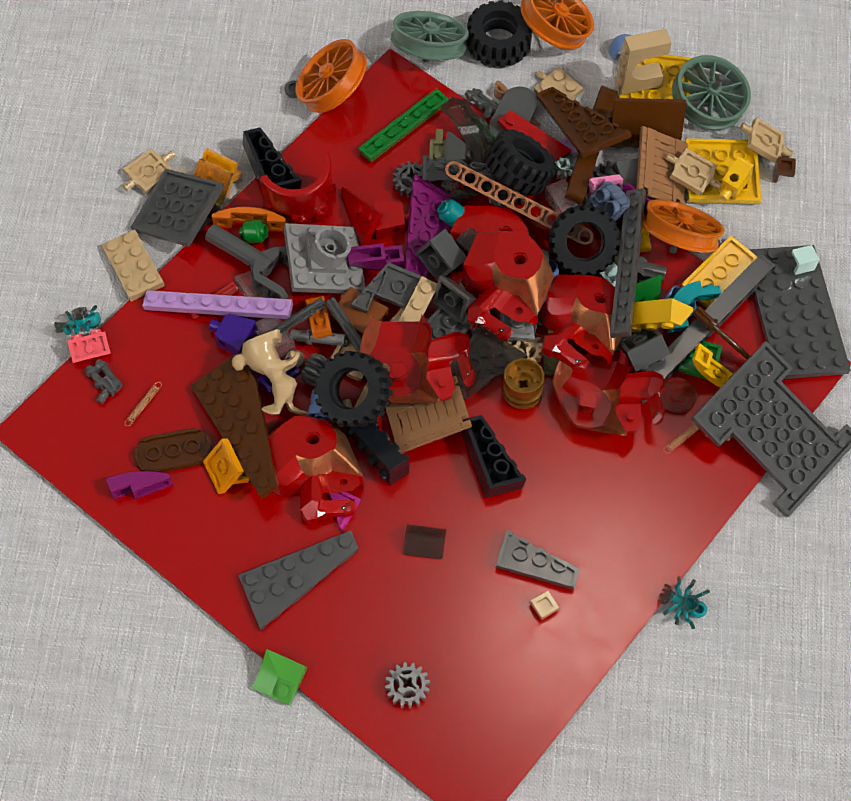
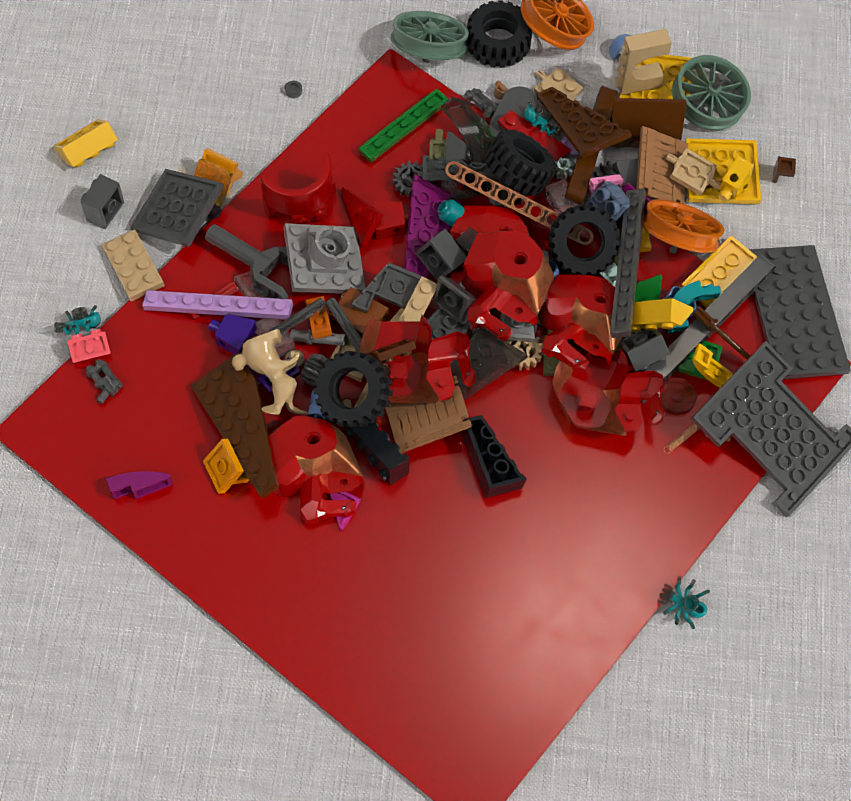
(86, 143): none -> yellow slope
(102, 201): none -> dark grey brick
(143, 403): light nougat piece -> none
(147, 170): tan plate -> none
(172, 450): reddish brown tile -> none
(241, 214): orange slope -> none
(254, 231): green head -> none
(267, 160): black wedge -> none
(279, 677): bright green plate -> none
(288, 579): dark grey wing -> none
(331, 76): orange wheel -> none
(375, 256): magenta slope -> none
(401, 348): none -> reddish brown plate
(414, 690): light grey gear -> none
(424, 541): clear smoke panel -> none
(523, 383): pearl gold wheel -> none
(530, 561): wing -> none
(542, 117): none -> animal
(544, 605): tan plate -> none
(648, 270): dark grey piece -> none
(765, 140): tan plate -> none
(805, 258): light aqua panel -> none

